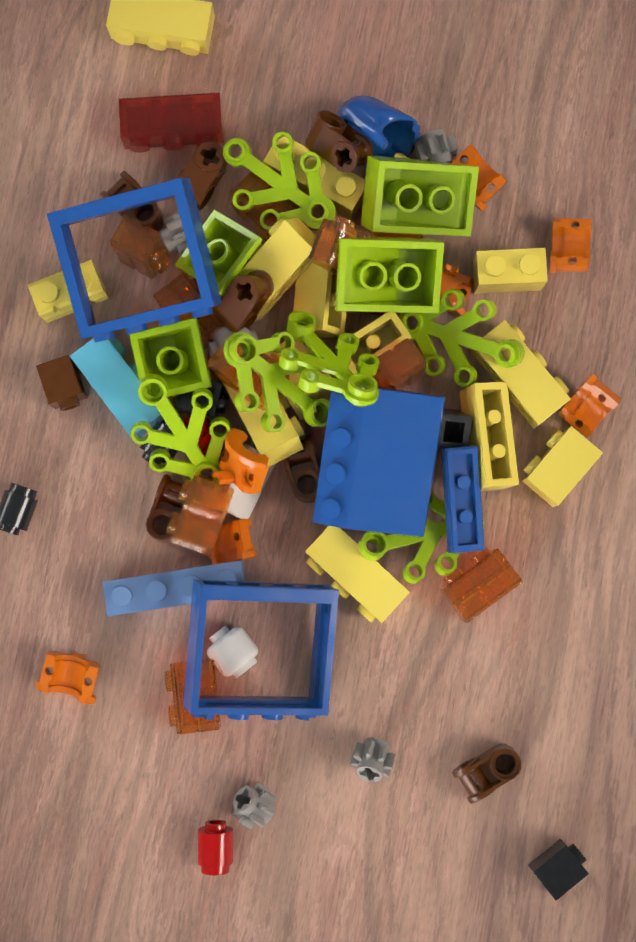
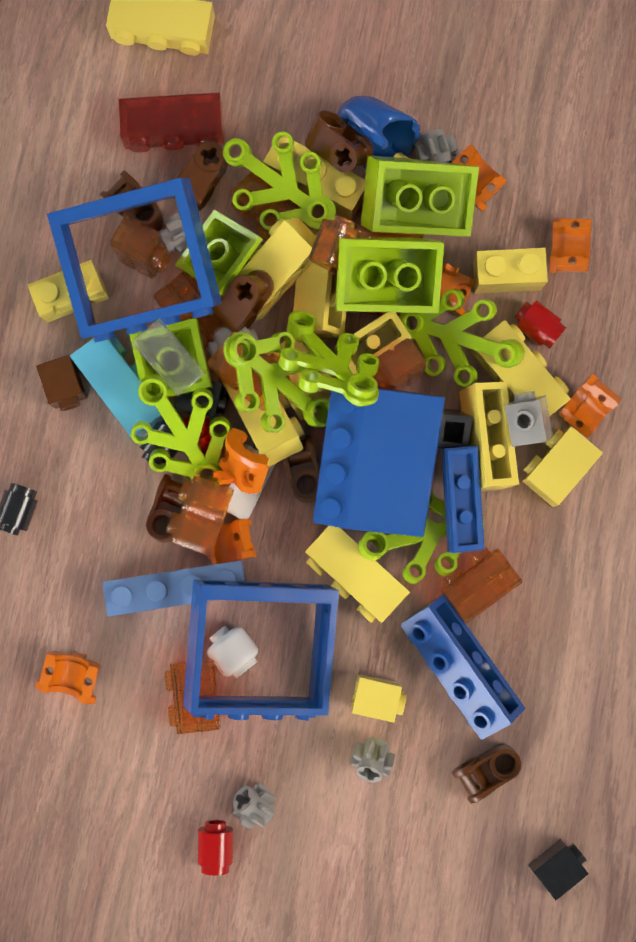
(168, 357): none -> clear tile
(378, 698): none -> light yellow brick
(463, 667): none -> blue brick
(528, 419): none -> light grey brick
(539, 324): none -> red brick

